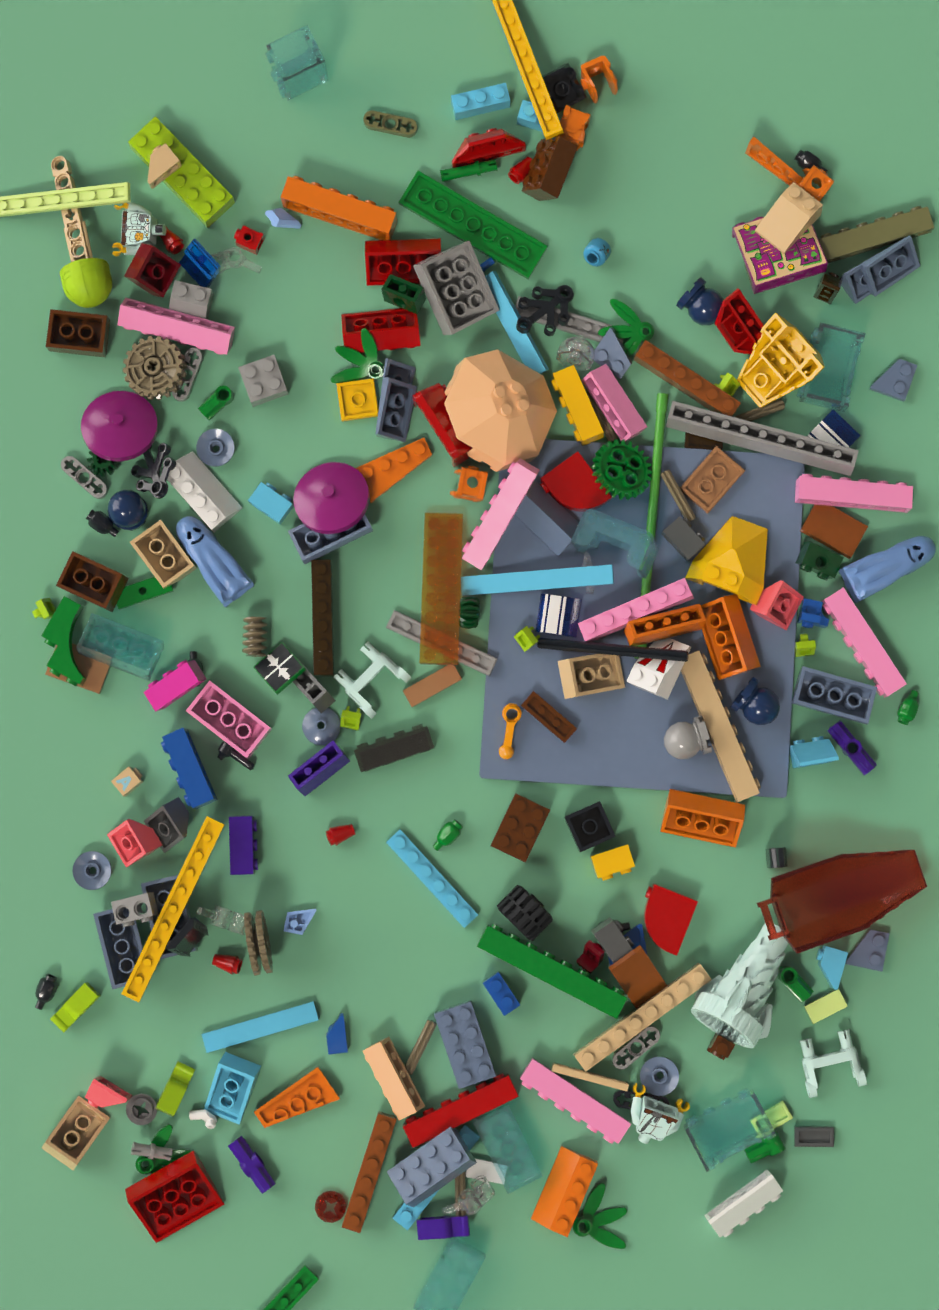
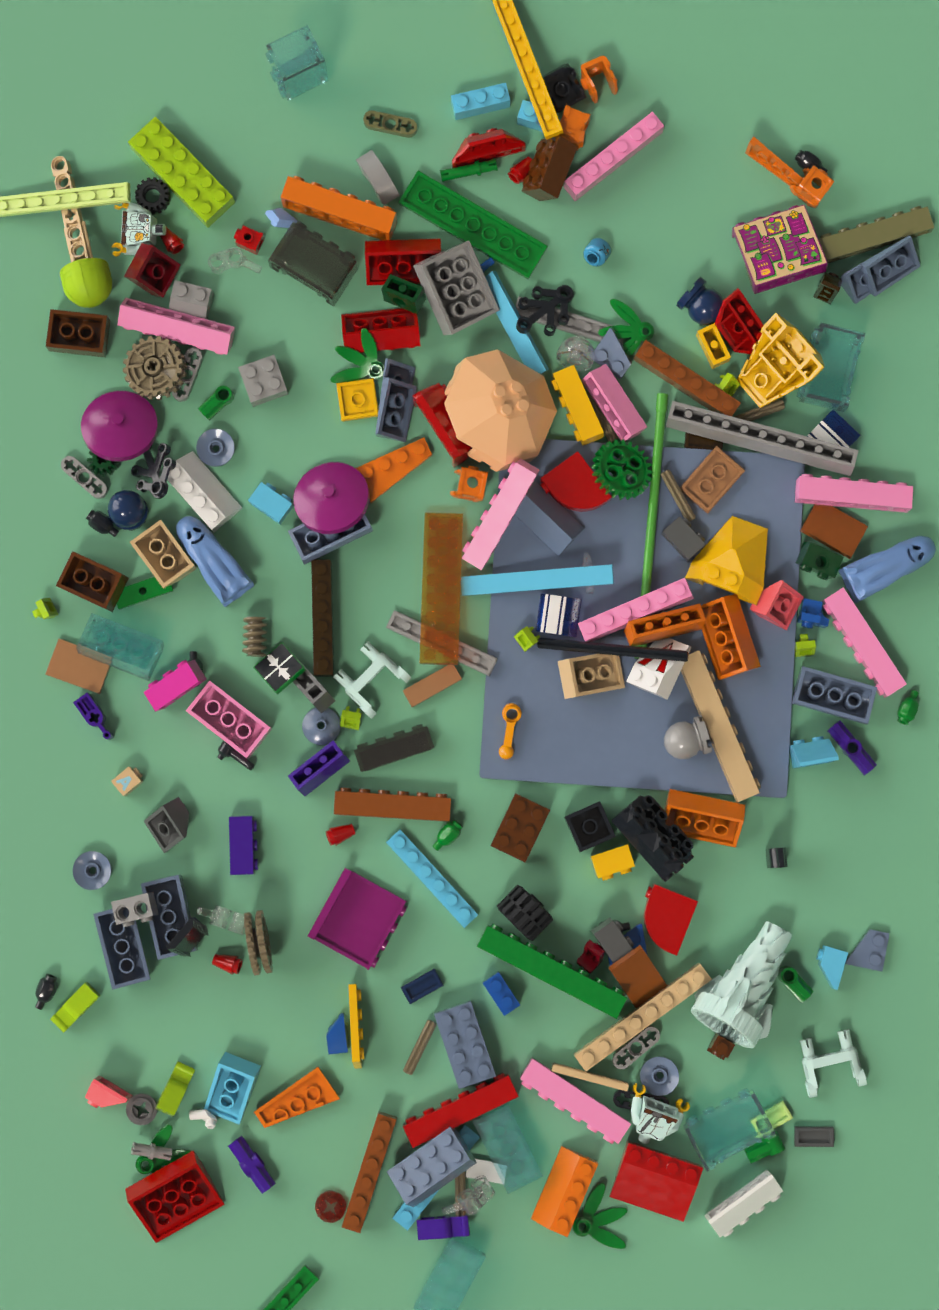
(60, 633): green arch -> none
(75, 1133): tan slope -> none
(88, 714): none -> dark purple piece
(133, 841): coral slope -> none
(157, 185): none -> black tyre
(162, 165): tan slope -> none
(173, 909): yellow plate -> none
(189, 768): blue brick -> none
(200, 264): clear blue slope -> none
(260, 1027): medium azure tile -> none
(297, 921): light blue piece -> none
(314, 262): none -> clear smoke windscreen
(356, 1031): none -> yellow wing
(358, 919): none -> magenta panel
(378, 177): none -> light grey brick
(392, 806): none -> dark orange brick
(393, 1078): light nougat brick -> none
(422, 986): none -> dark blue tile
(469, 612): dark green gear -> none
(548, 717): reddish brown plate -> none
(599, 527): clear light blue windscreen -> none
(613, 156): none -> bright pink brick
(656, 1181): none -> red slope
(658, 843): none -> black brick
(713, 346): none -> yellow brick
(758, 704): dark blue tile -> none
(789, 218): tan slope -> none
(825, 1006): yellowish green tile -> none
(840, 896): clear red windscreen -> none
(896, 380): sand blue wing -> none

